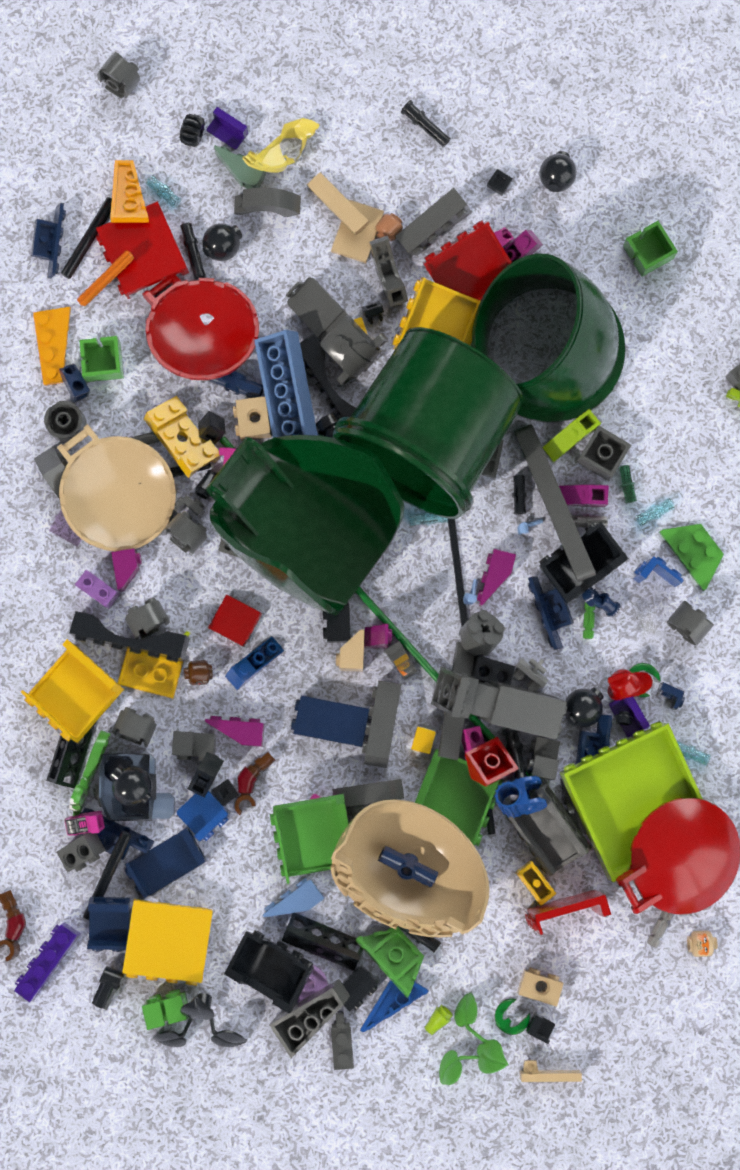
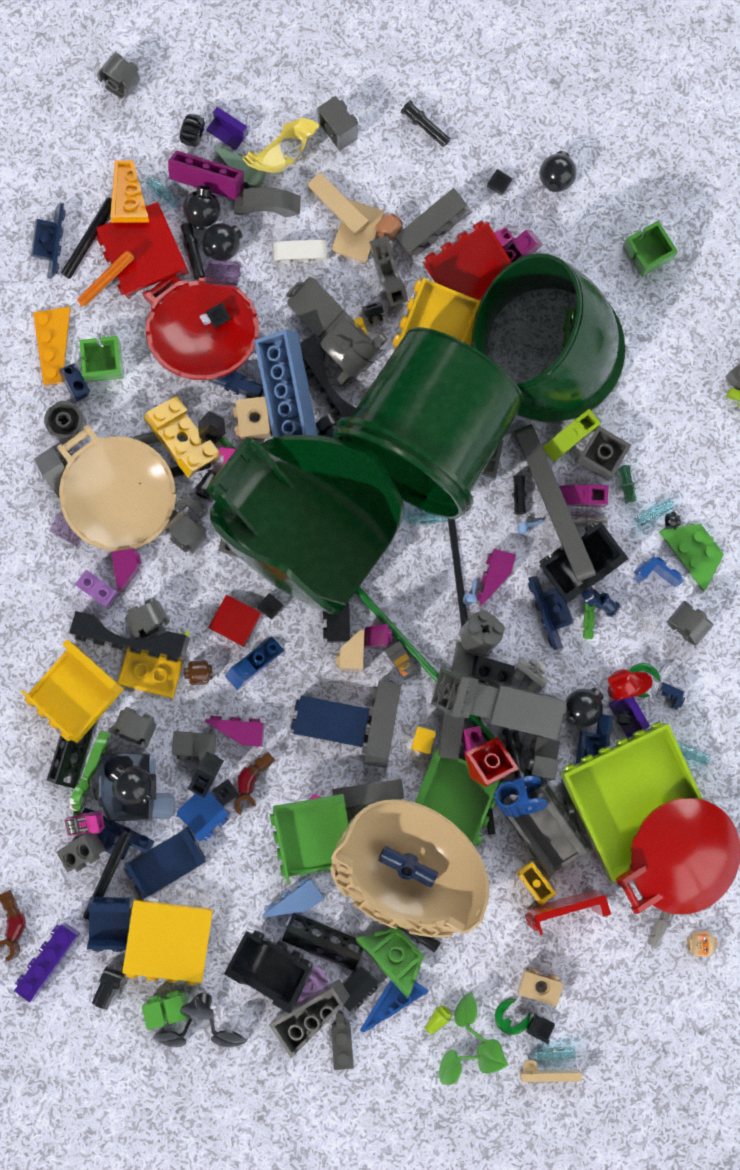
(199, 171): none -> magenta brick
(201, 208): none -> black brick
(218, 315): none -> black plate
(223, 272): none -> clear purple piece
(270, 606): none -> black plate
(300, 251): none -> white beam
(337, 122): none -> dark grey brick
(555, 1054): none -> clear light blue pin
(570, 317): none -> bright green pin
(675, 520): none -> black plate

